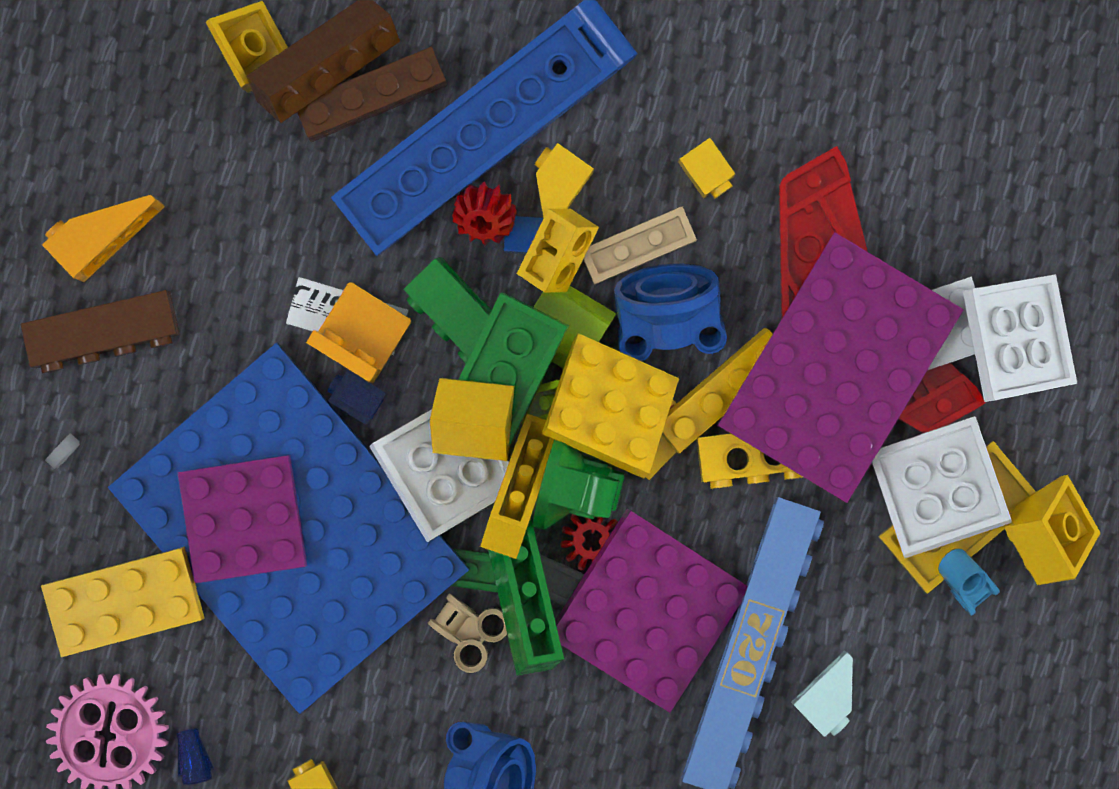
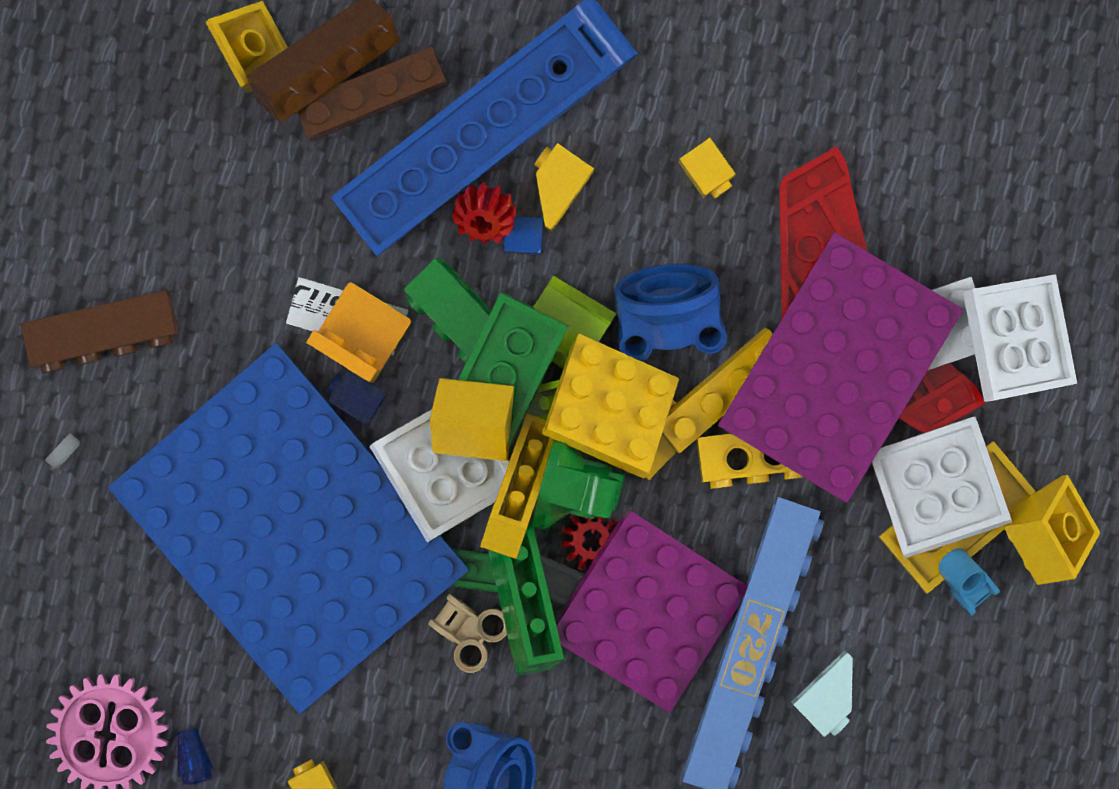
(93, 238): light orange slope -> none
(122, 602): yellow plate -> none
(242, 519): magenta plate -> none
(557, 250): yellow brick -> none
(639, 245): tan plate -> none

